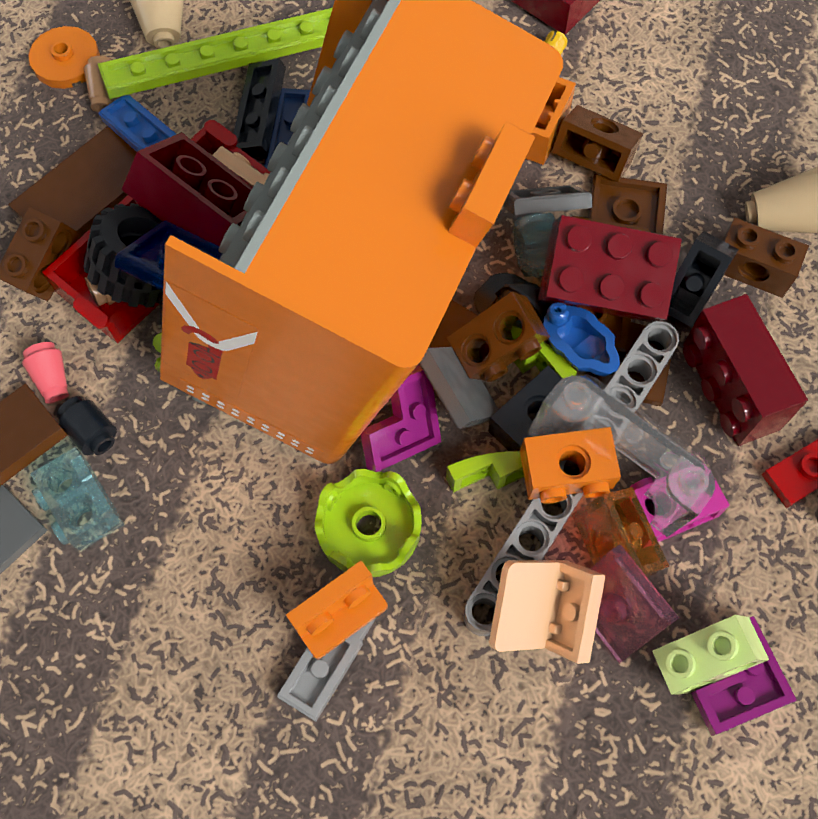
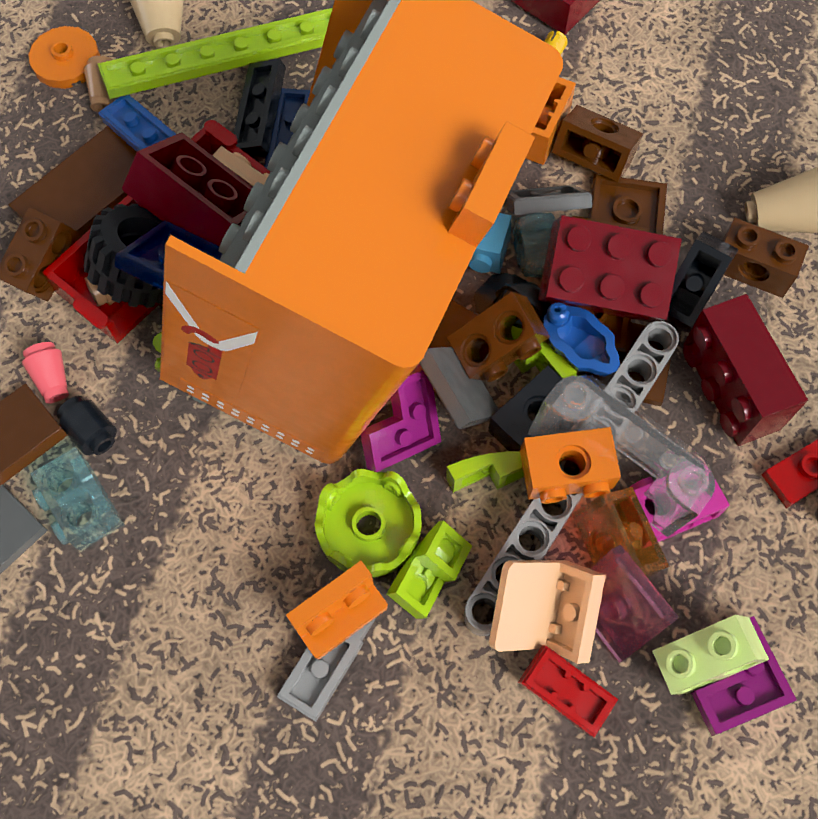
(429, 566): none -> lime slope
(493, 247): none -> dark azure brick
(568, 691): none -> red plate

